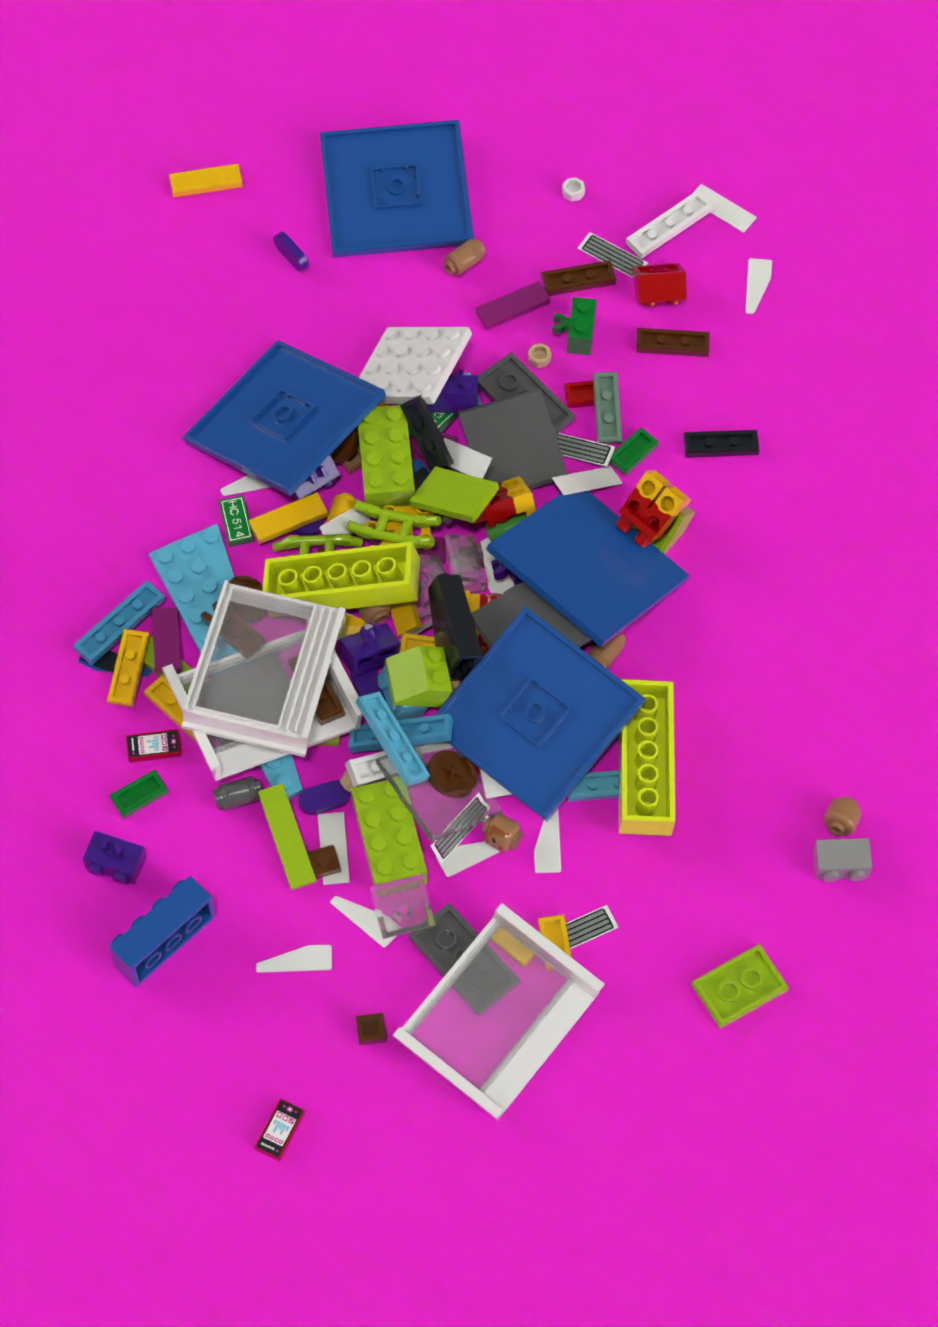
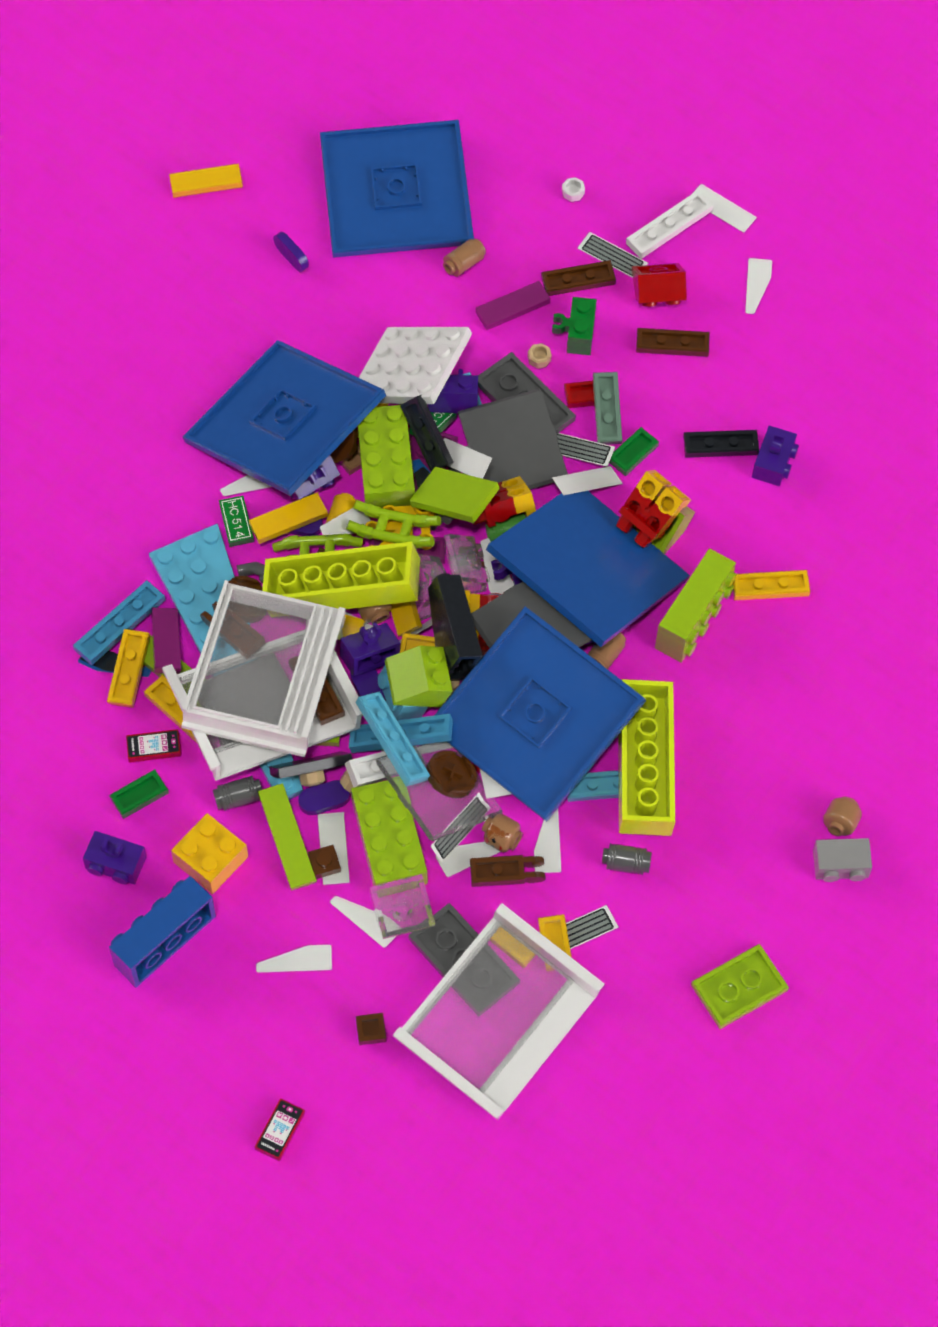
(209, 853): none -> yellow brick
(252, 568): none -> dark grey arm
(310, 764): none -> tile
(312, 778): none -> tan tile
(505, 870): none -> reddish brown hinge
(626, 859): none -> dark grey head
(696, 605): none -> lime brick
(771, 585): none -> yellow tile
(774, 456): none -> dark purple brick

